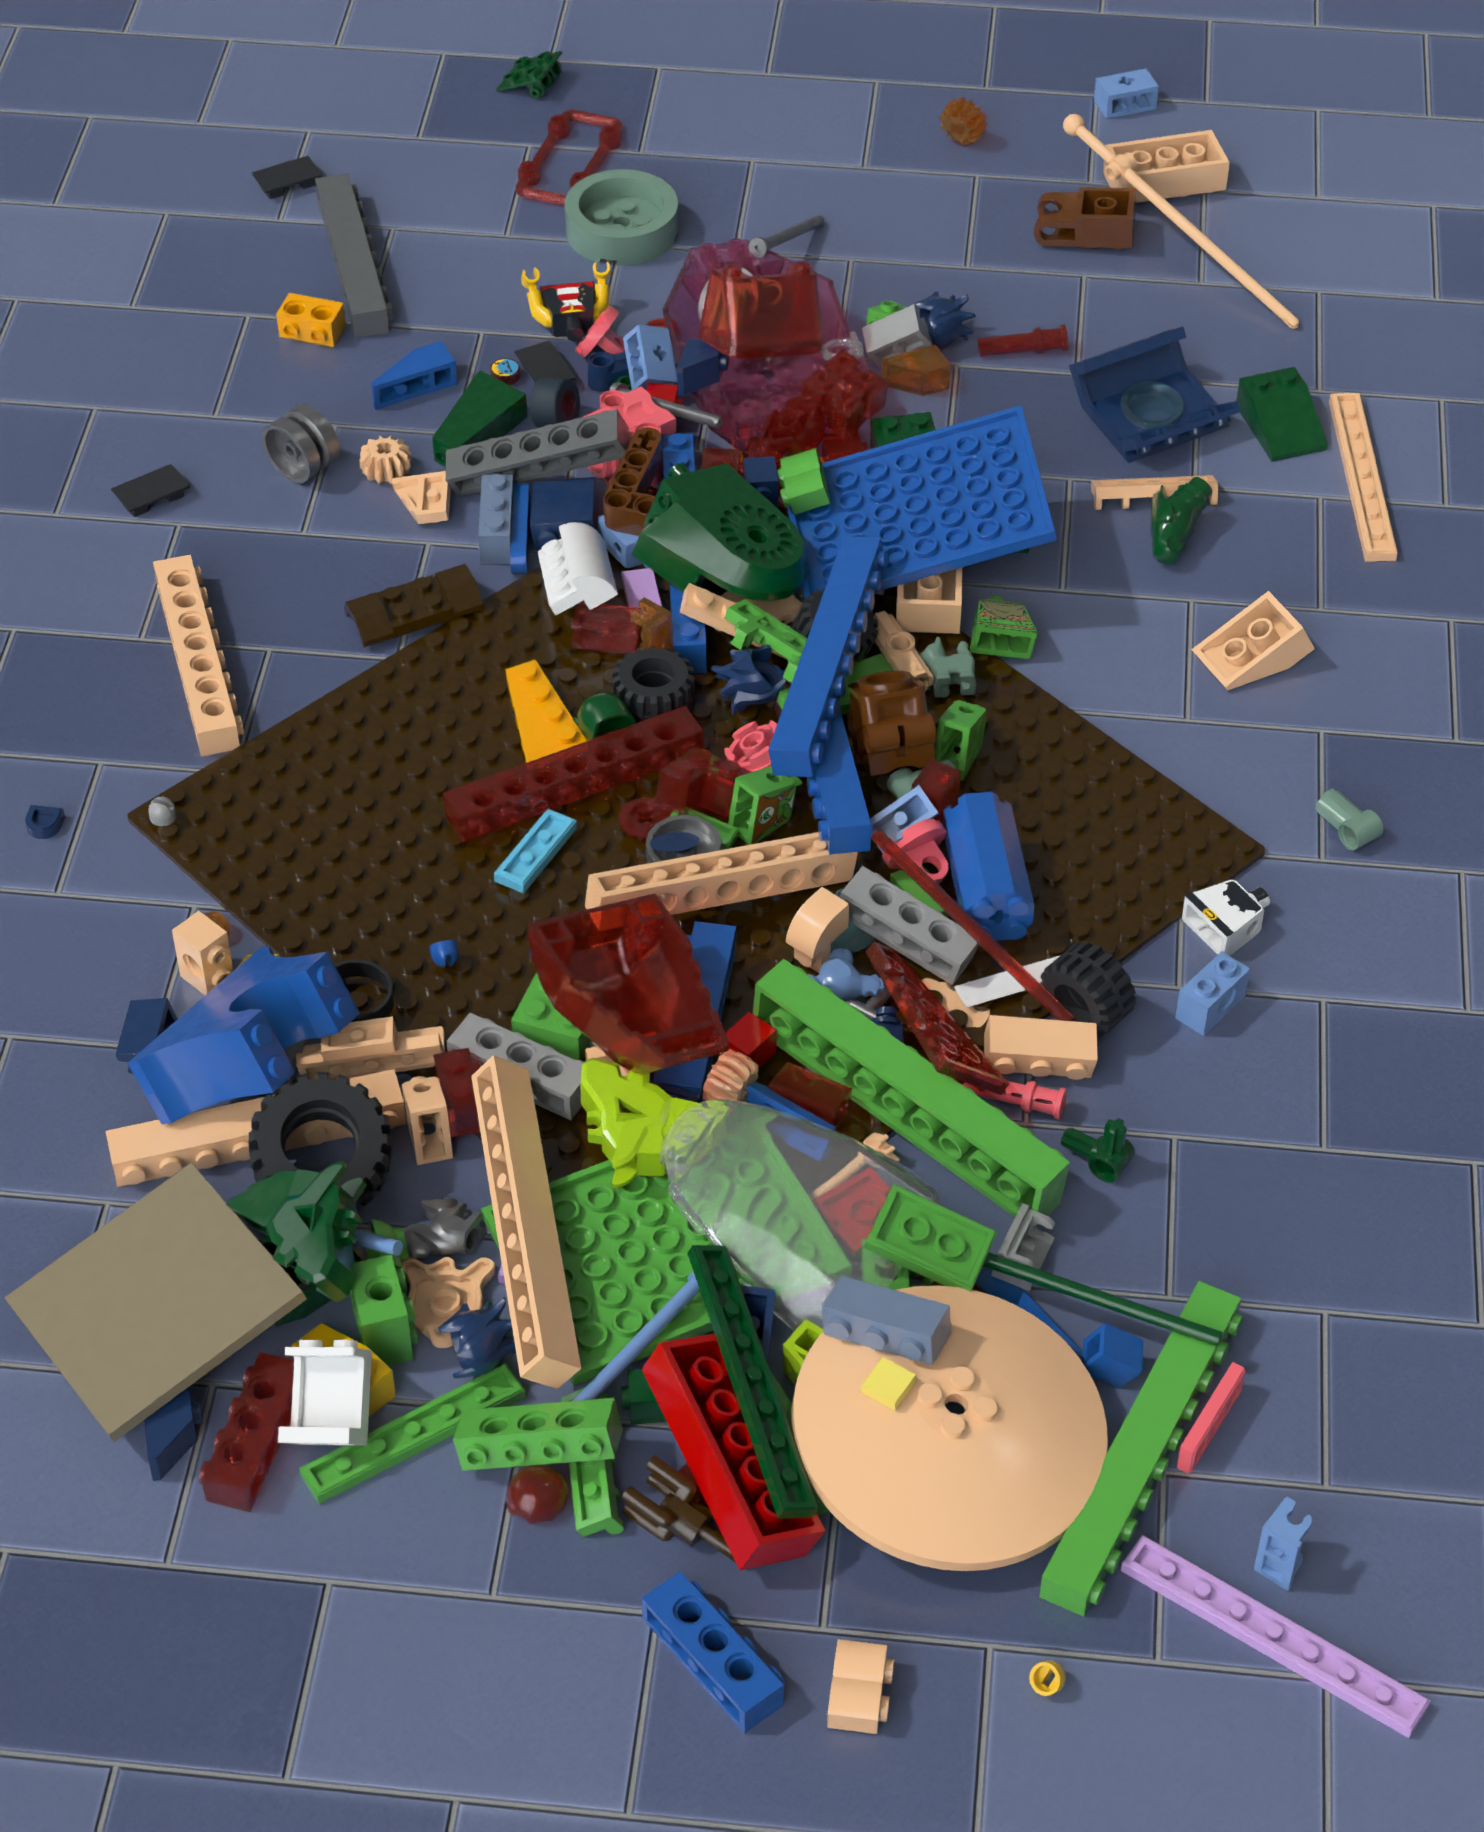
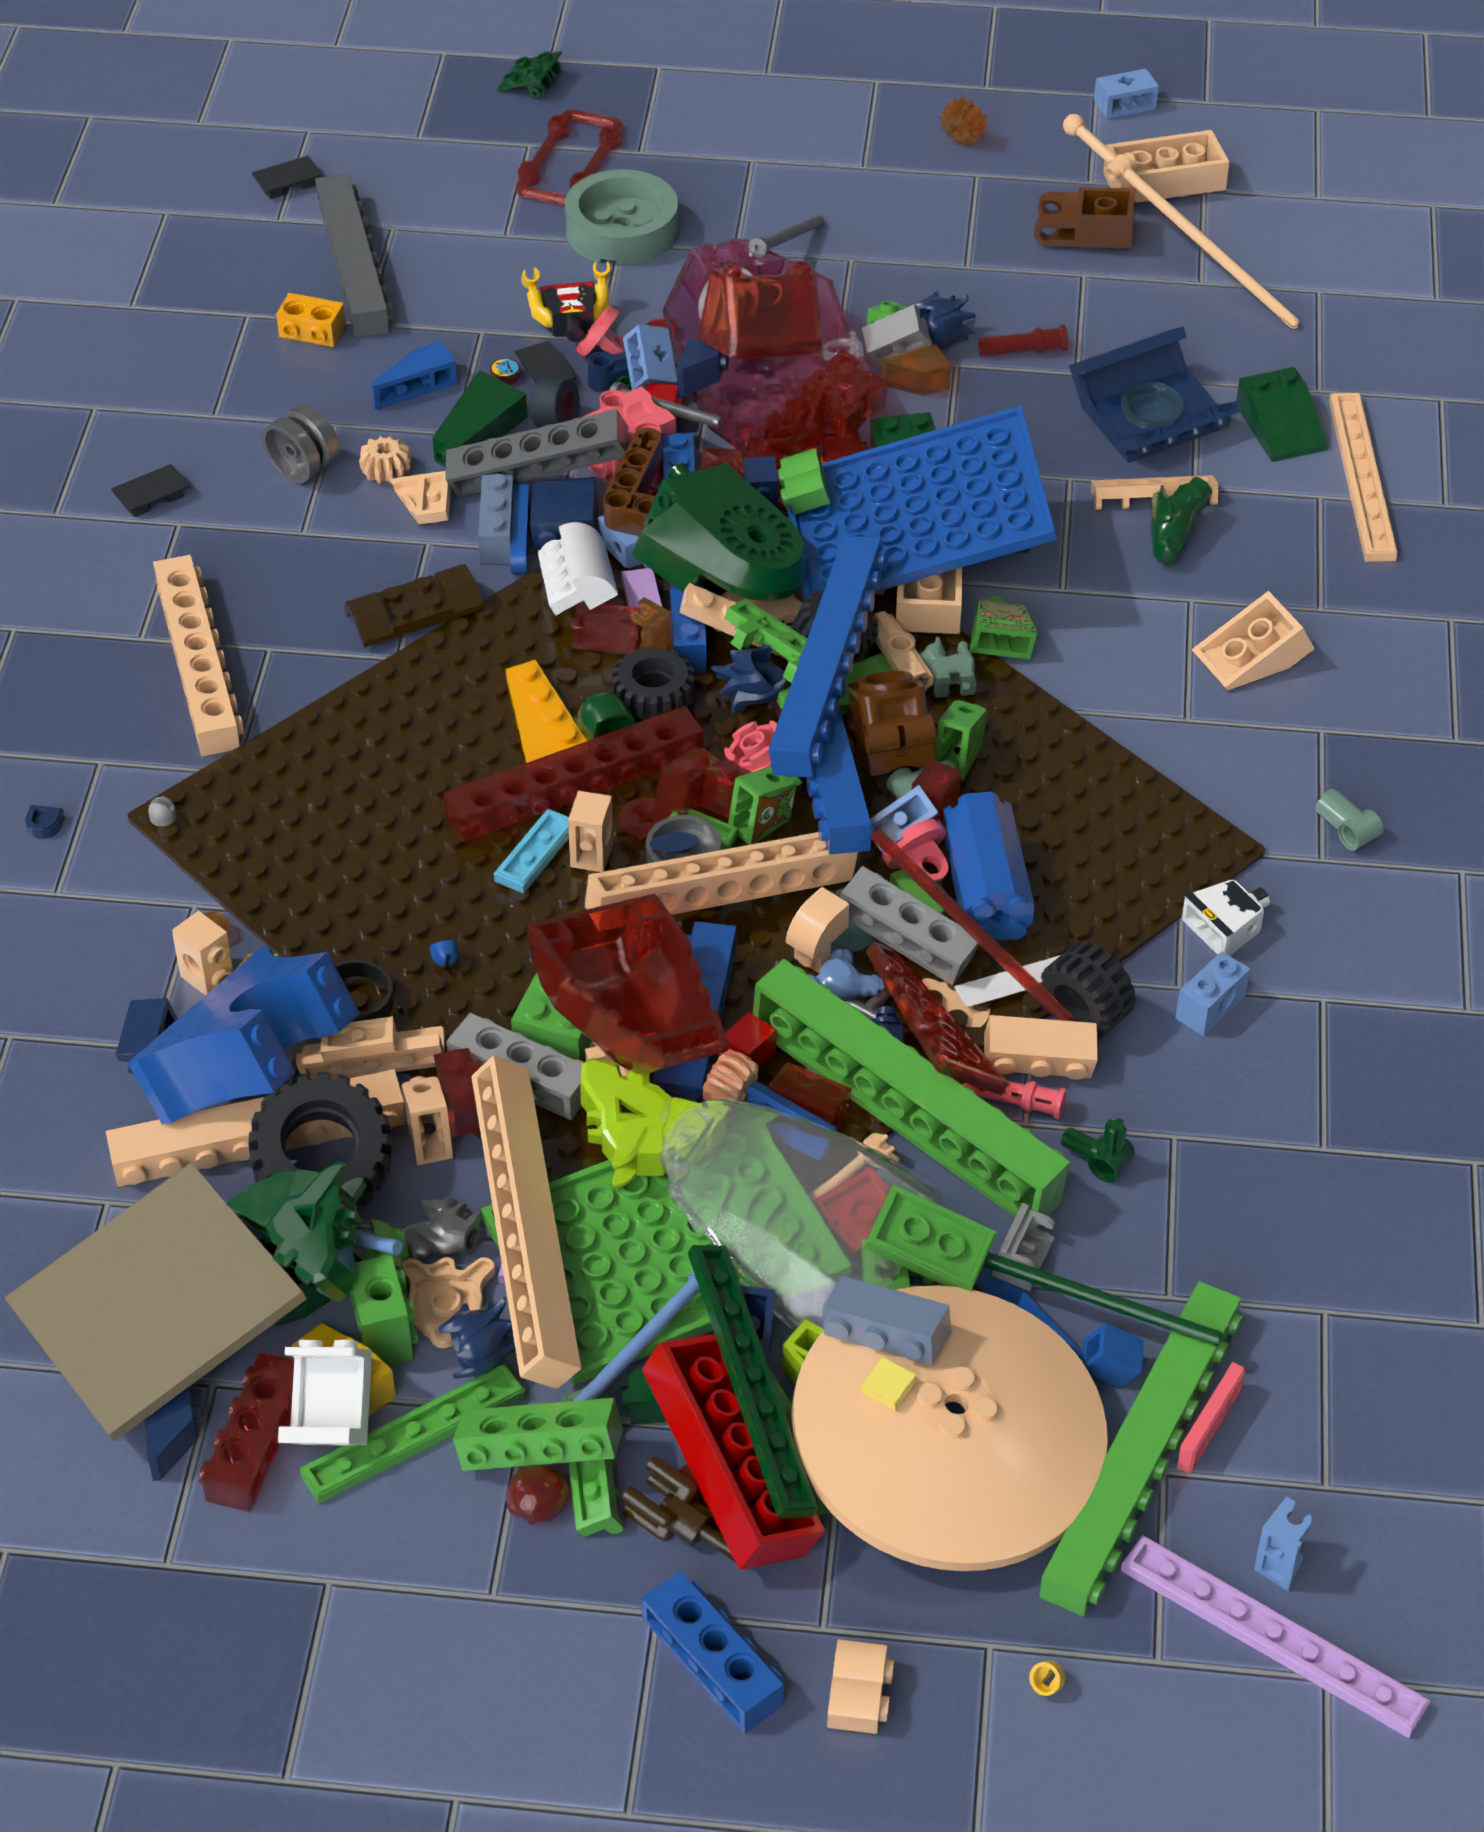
(590, 831): none -> light nougat brick

